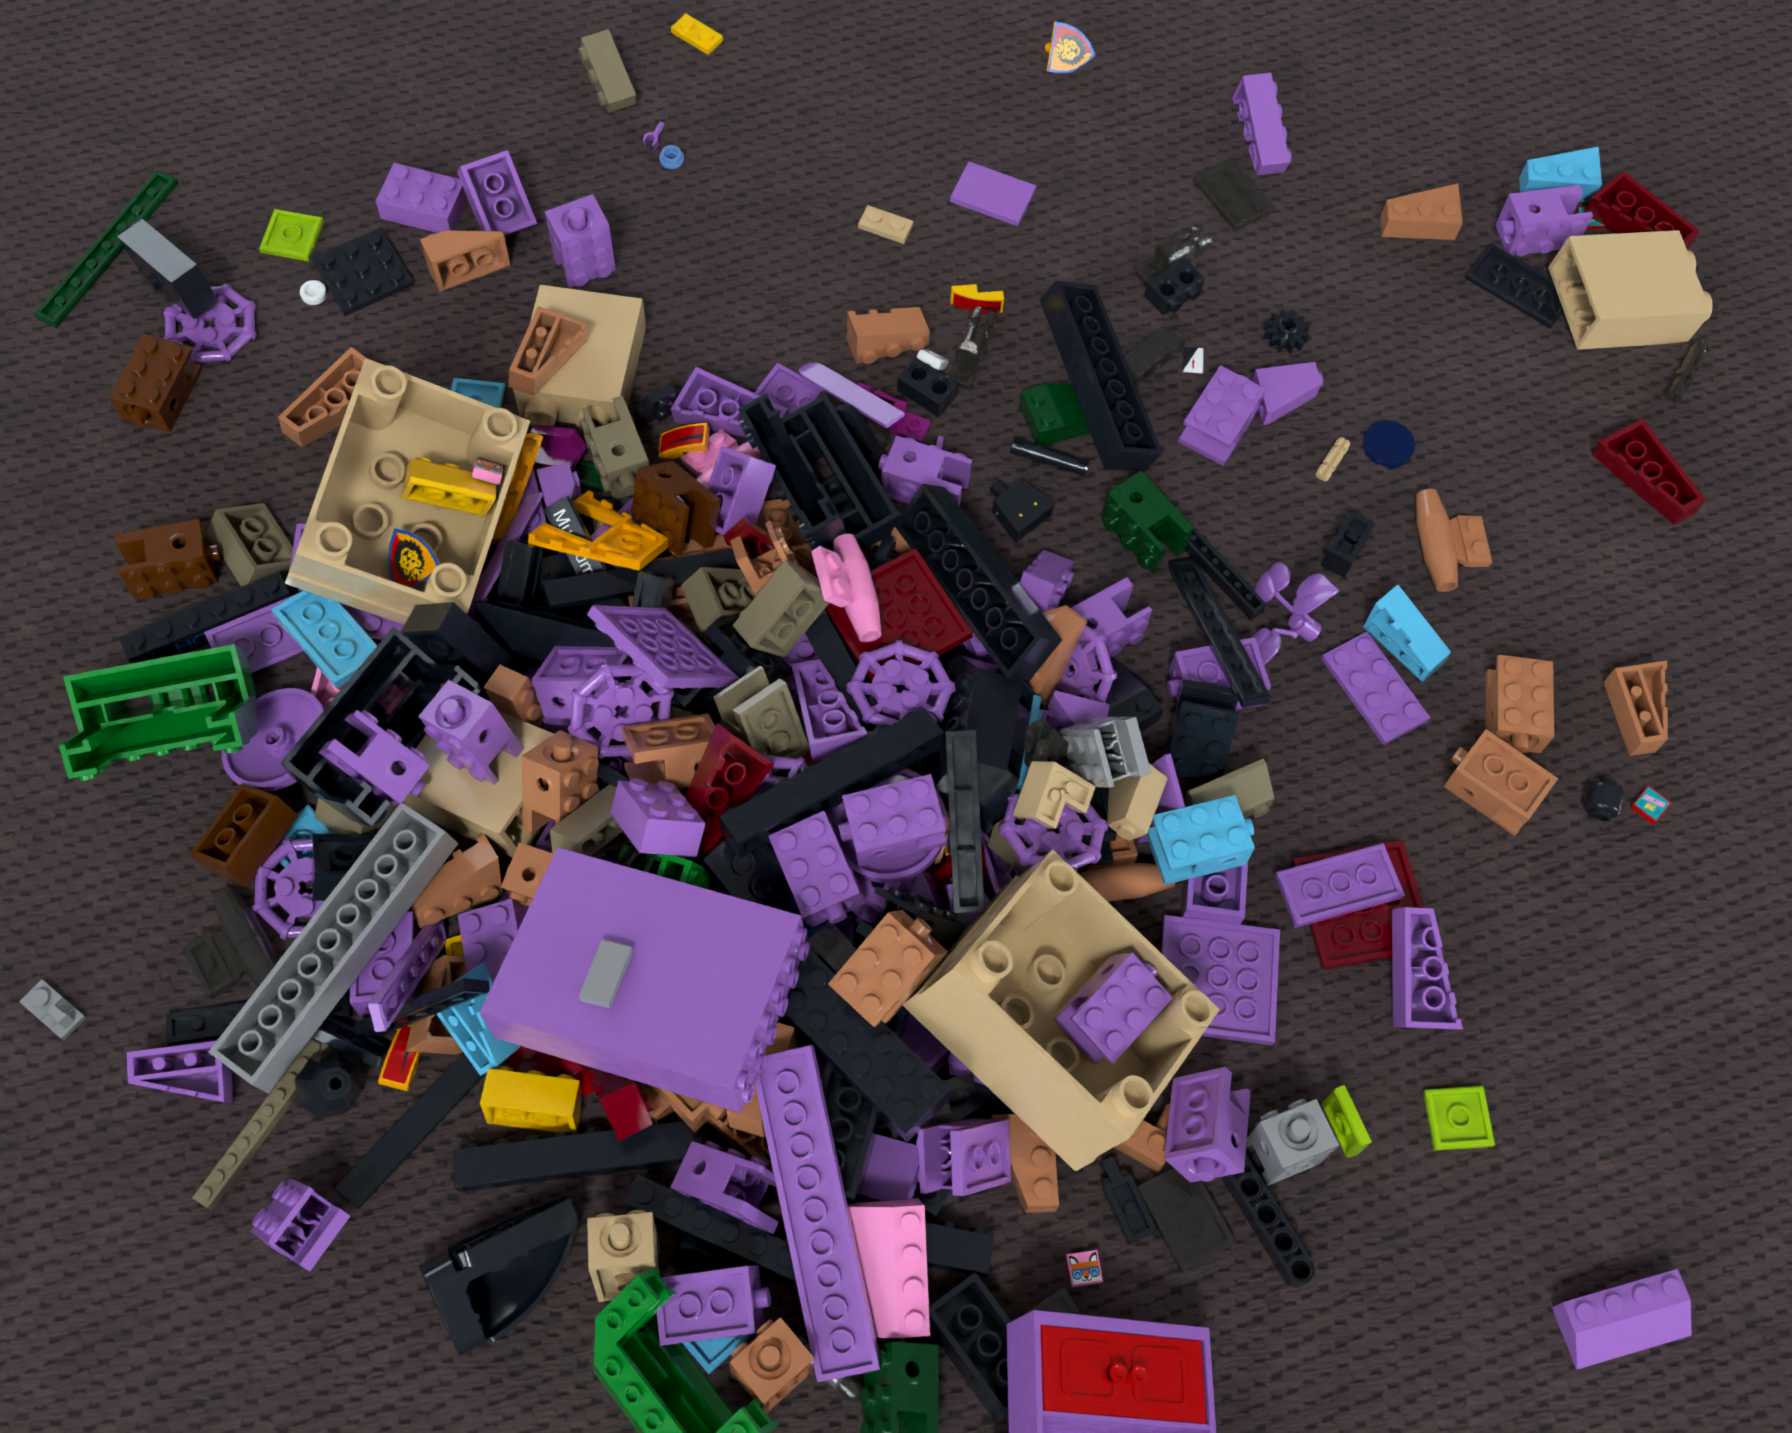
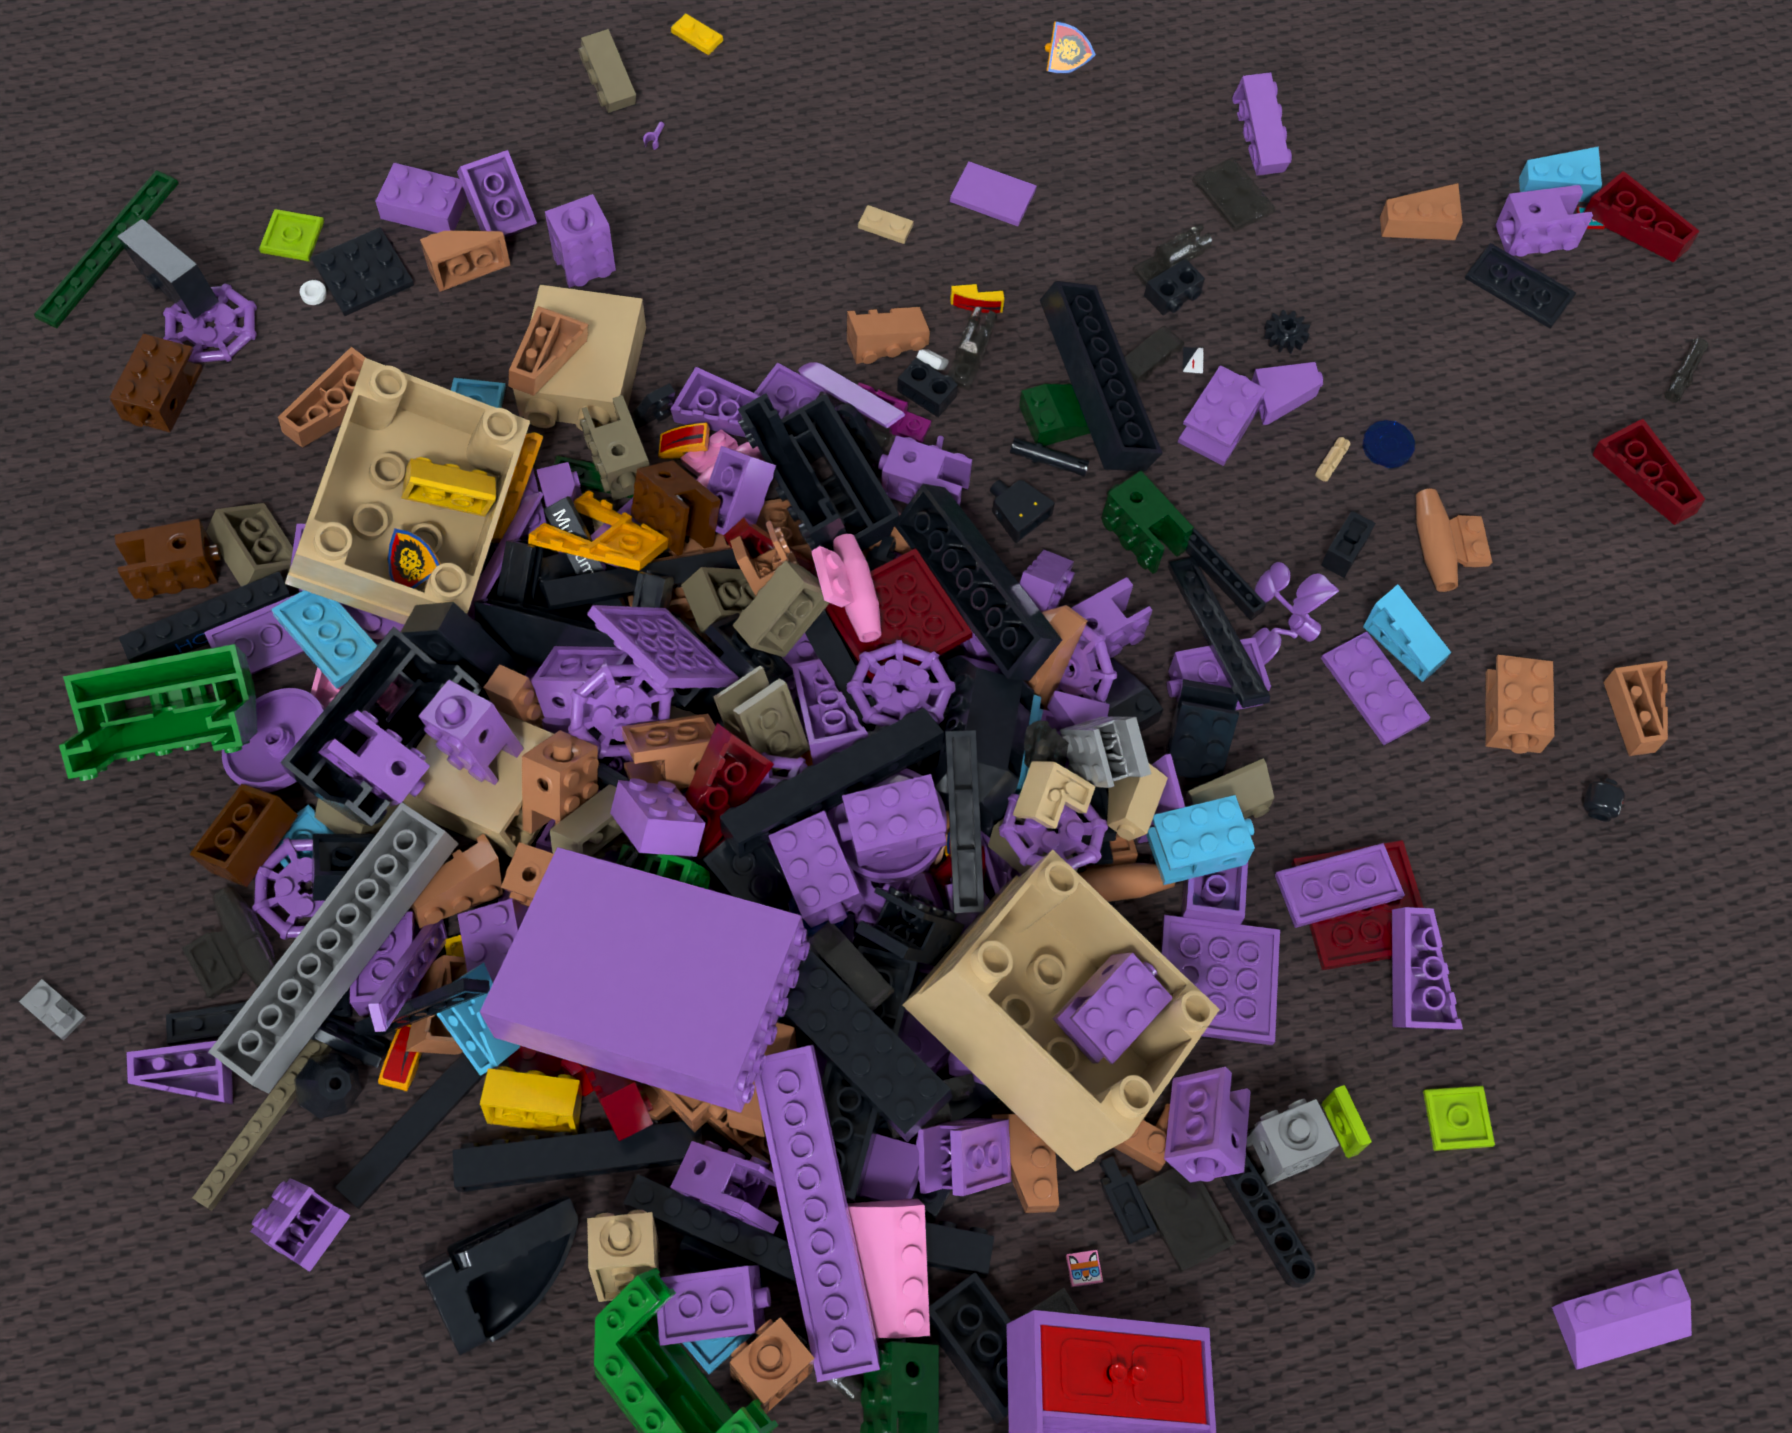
(487, 471): bright pink tile -> none
(558, 446): magenta panel -> none
(606, 974): light grey tile -> none
(671, 151): medium blue plate -> none
(888, 967): nougat torso -> none
(1499, 781): nougat torso -> none
(1629, 289): tan brick -> none
(1650, 805): tile -> none

